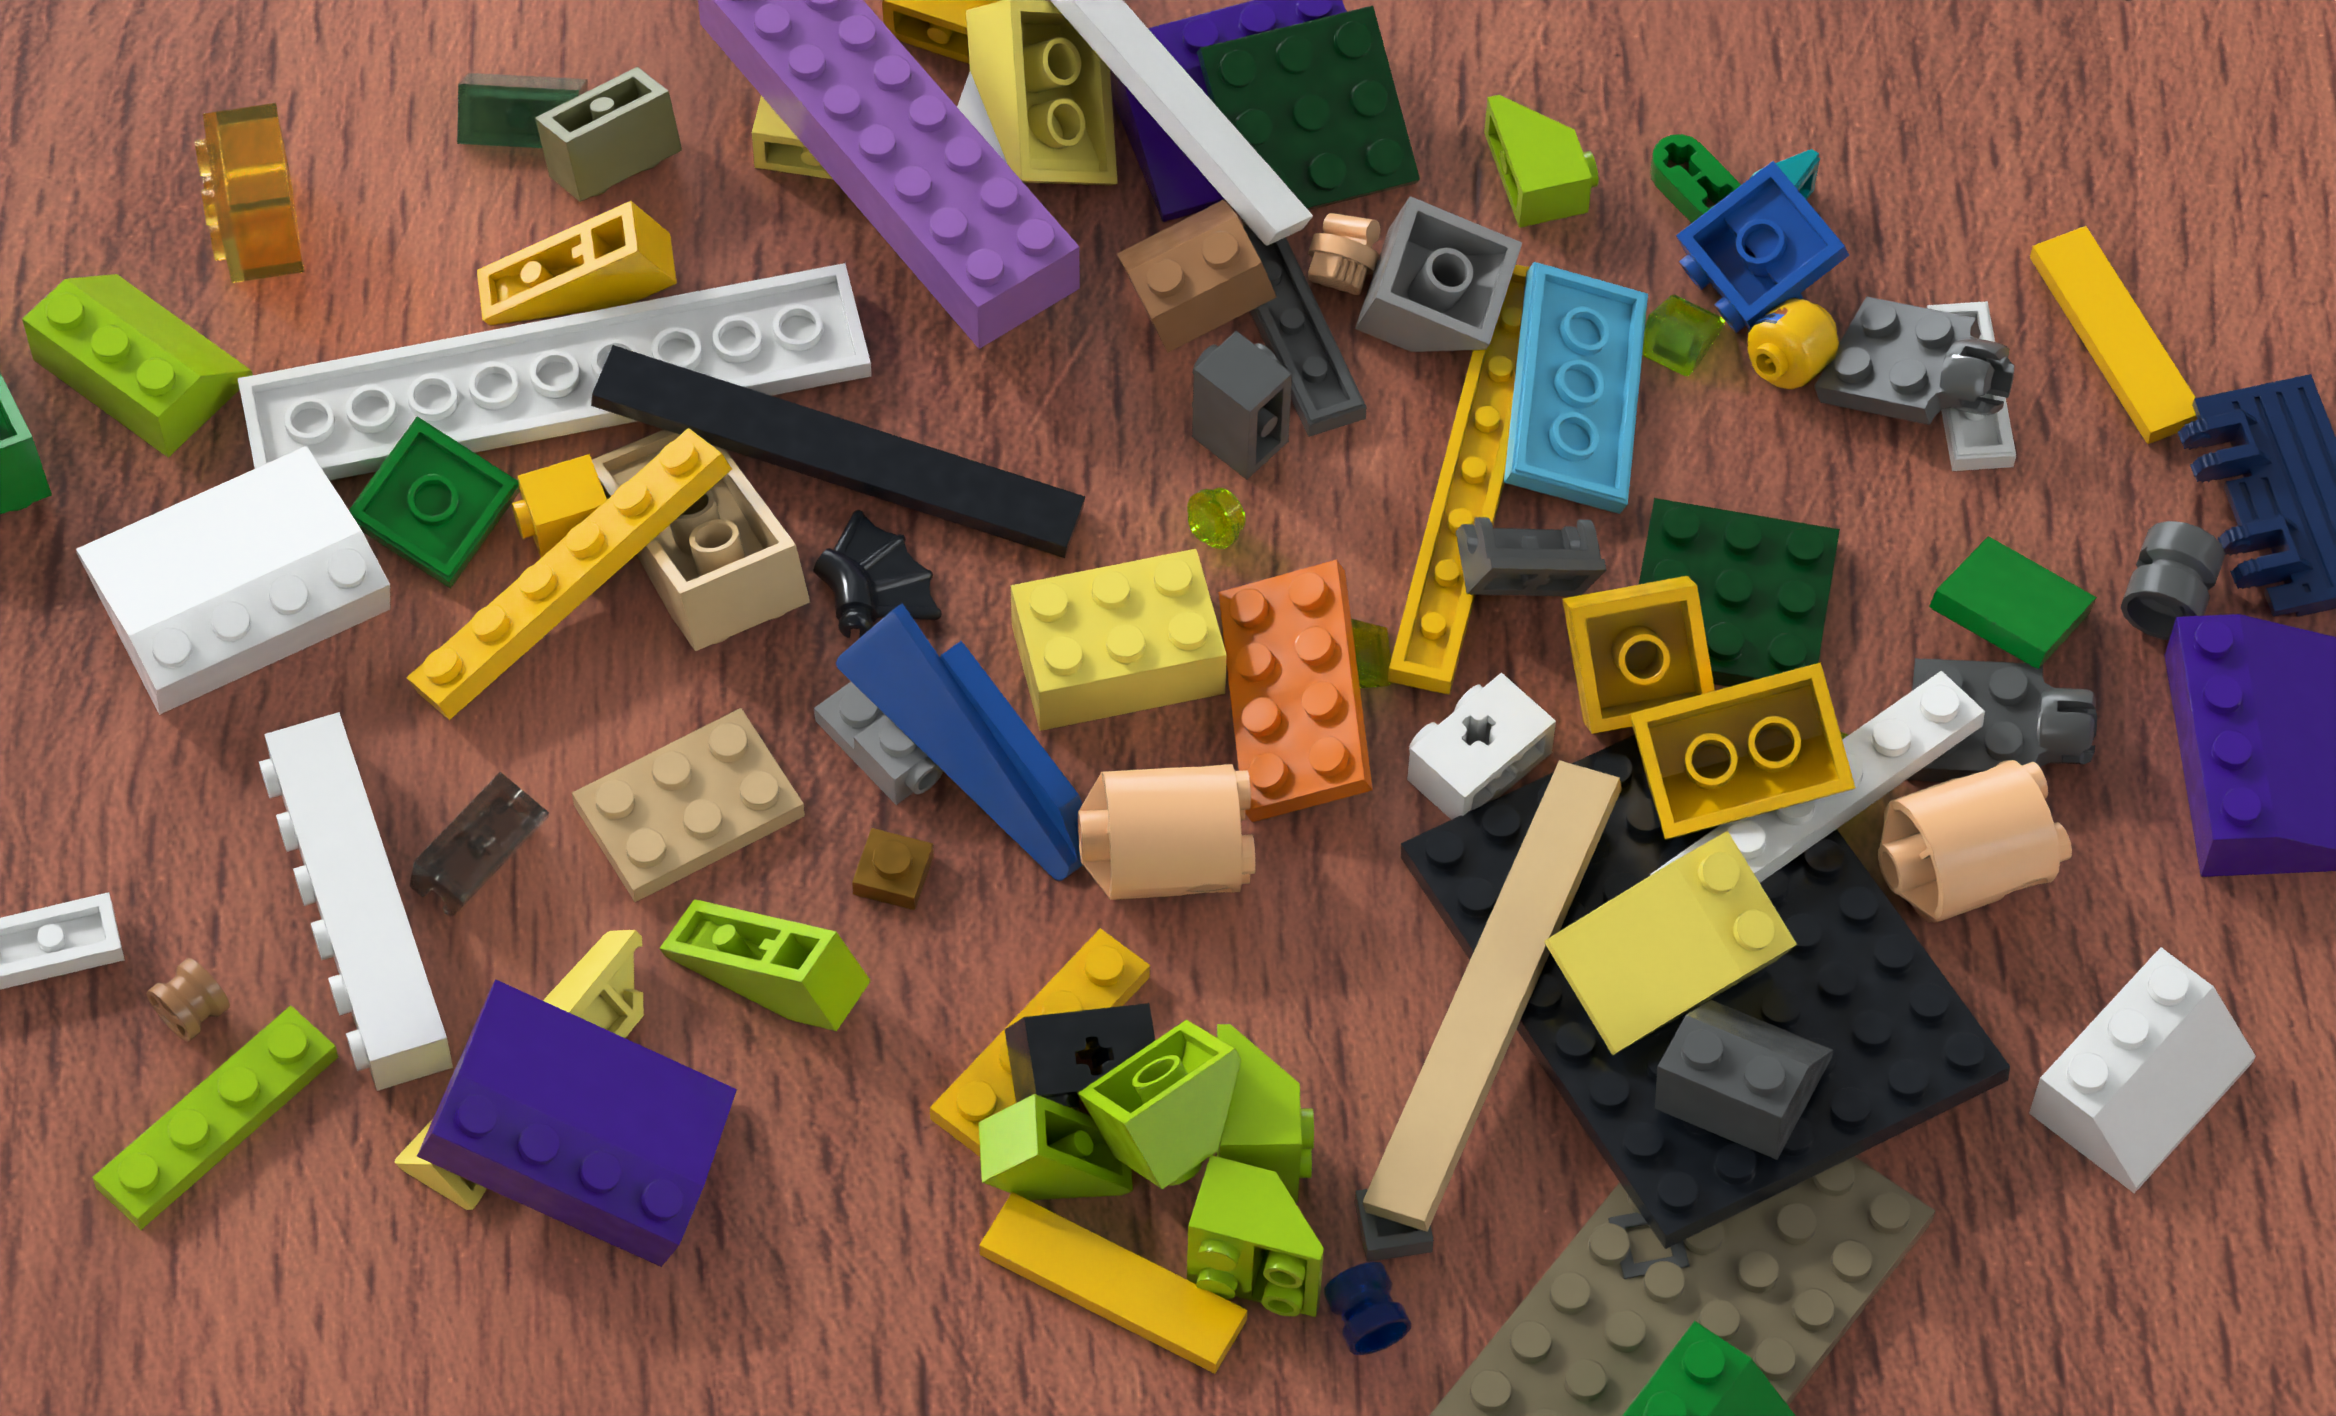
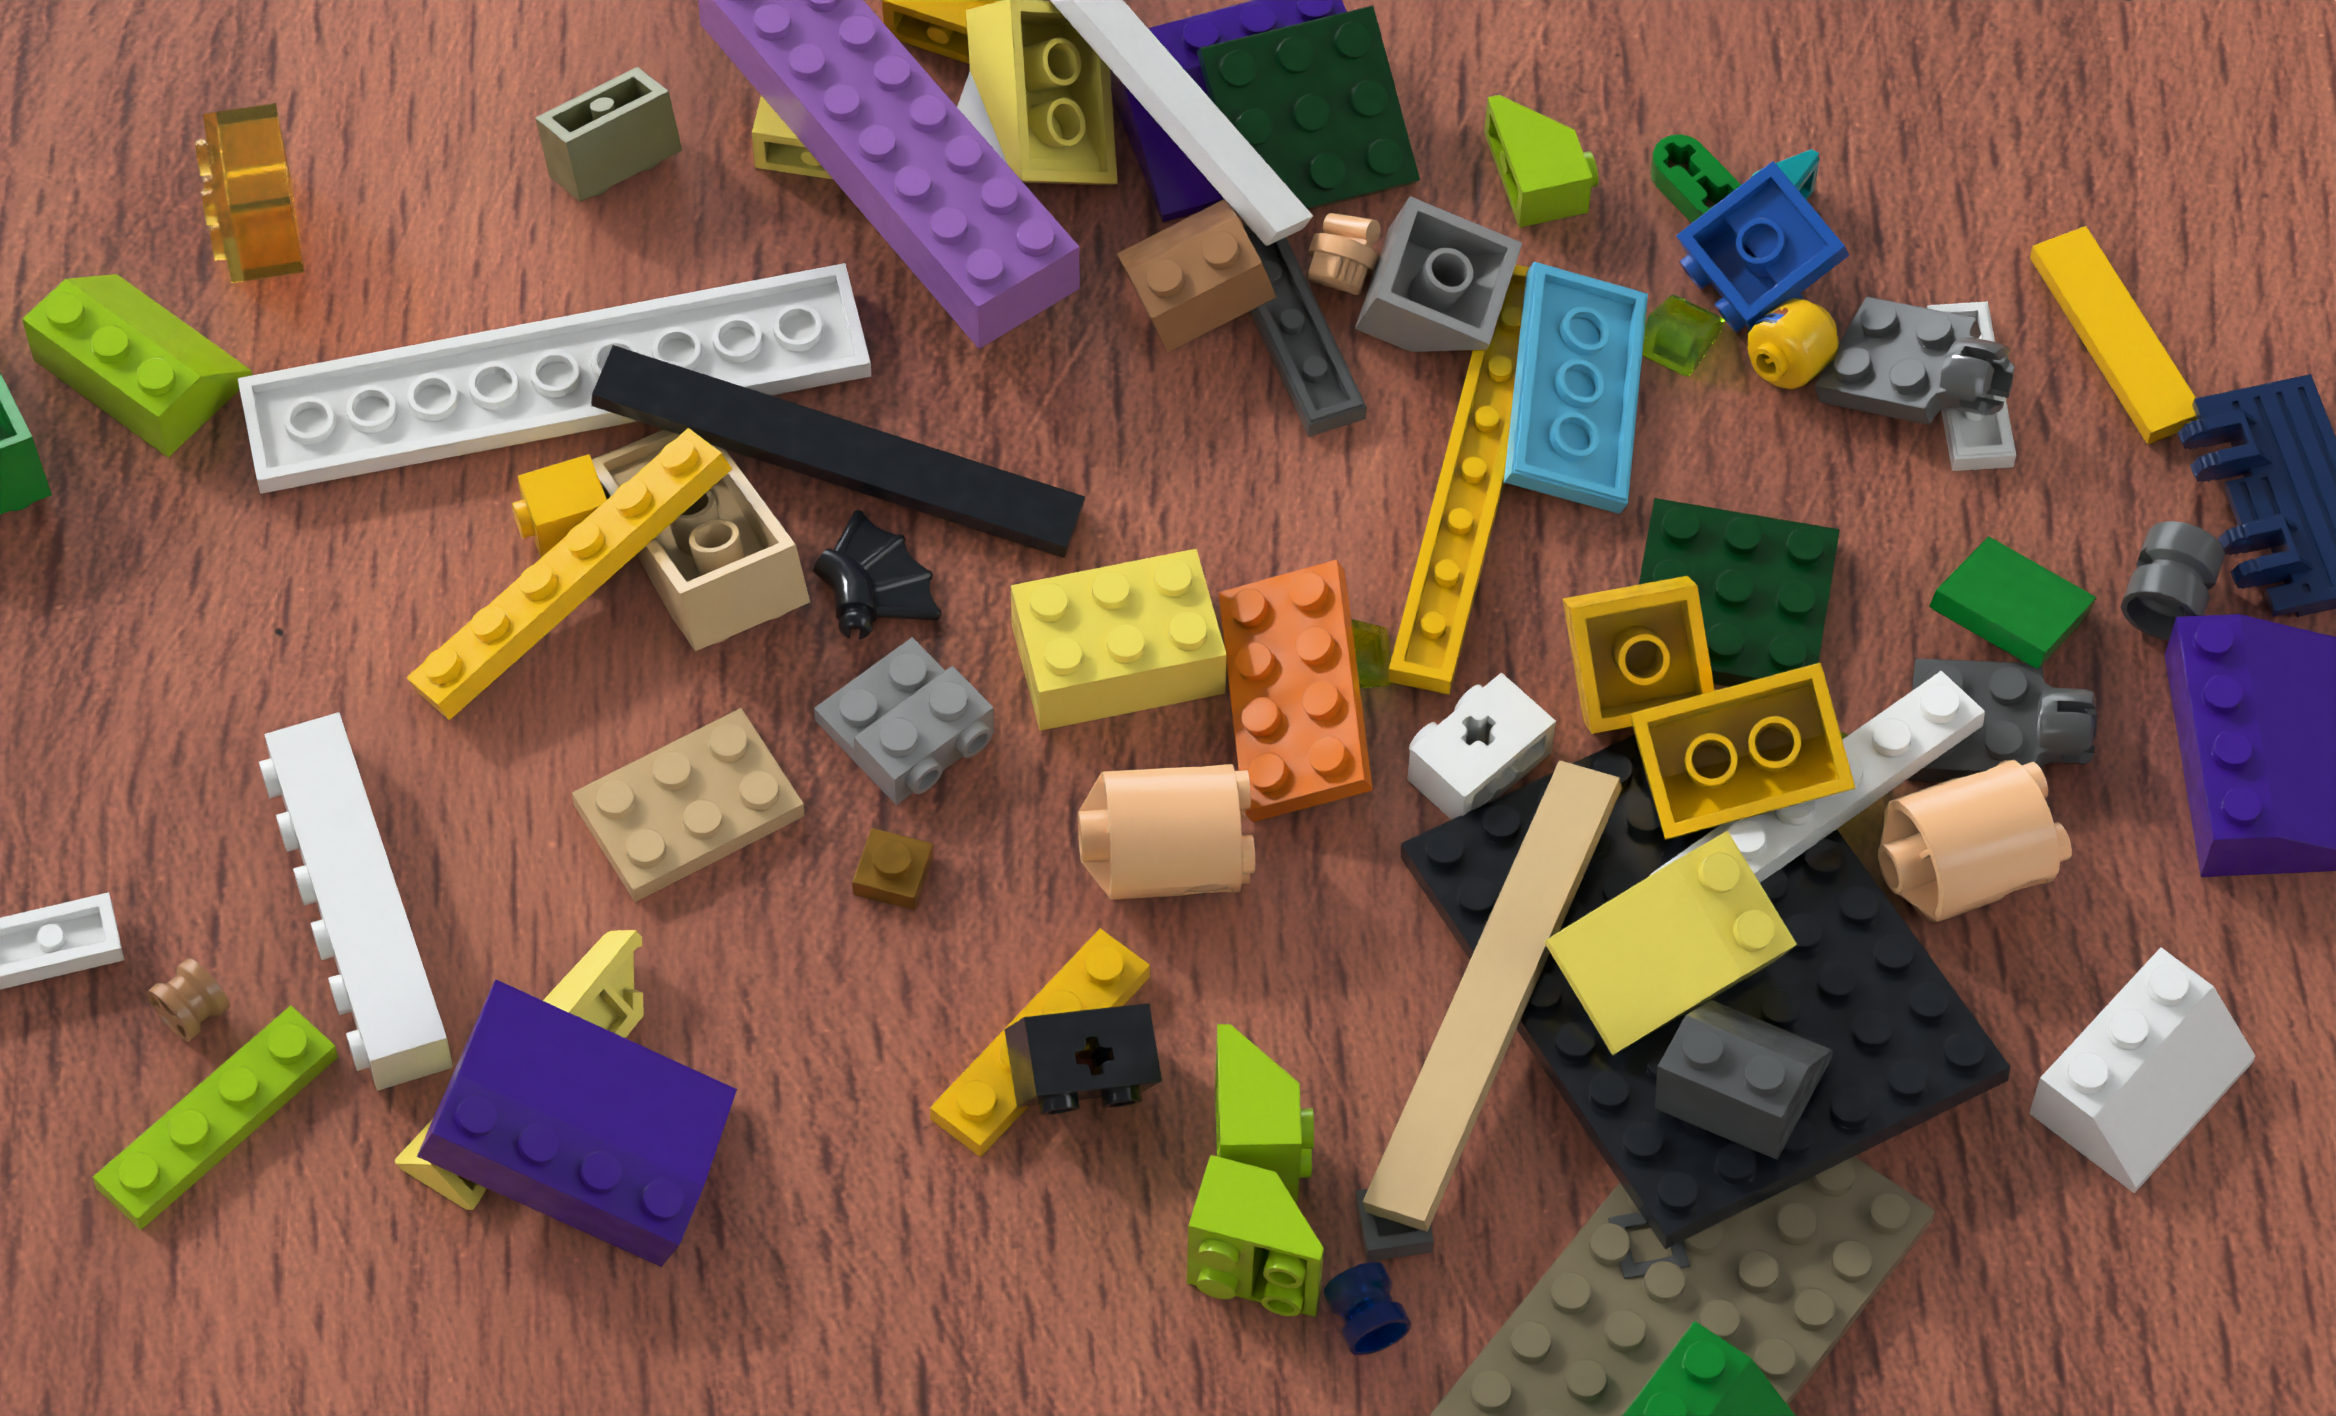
(236, 578): white slope -> none
(434, 502): green tile -> none
(477, 843): clear smoke hinge -> none
(504, 107): clear green panel -> none
(581, 269): yellow slope -> none
(771, 961): lime slope -> none
(970, 734): blue wedge -> none
(1049, 1153): lime slope -> none
(1113, 1282): yellow tile -> none
(1166, 1104): lime slope -> none
(1215, 517): clear neon green plate -> none
(1241, 403): dark grey brick -> none
(1529, 559): dark grey hinge -> none

